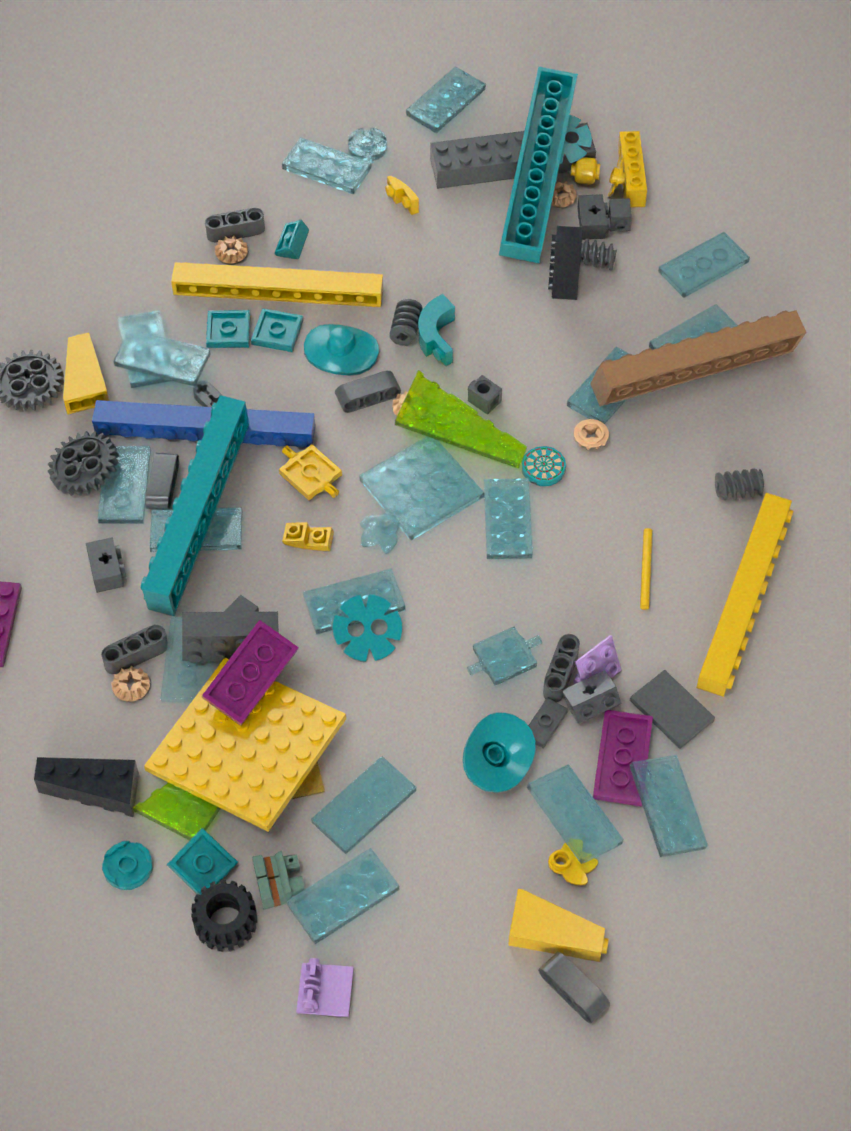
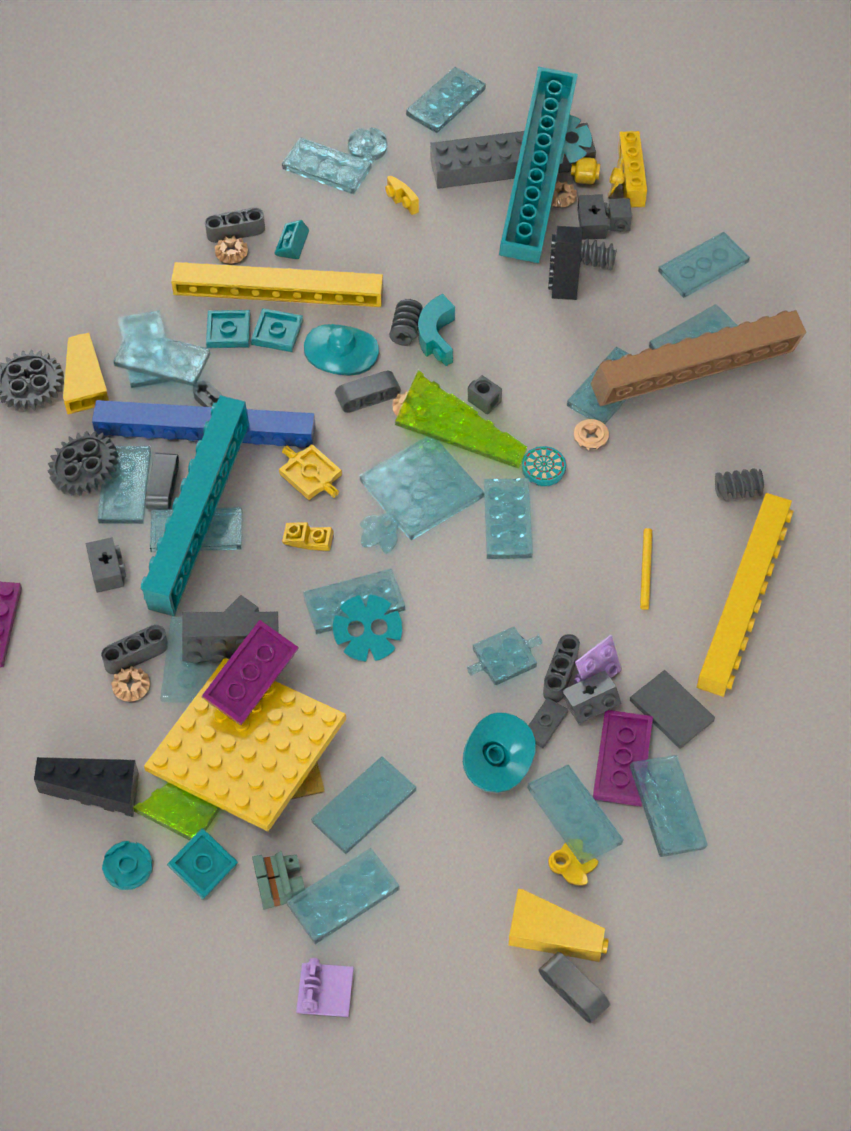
(227, 934): black tyre -> none

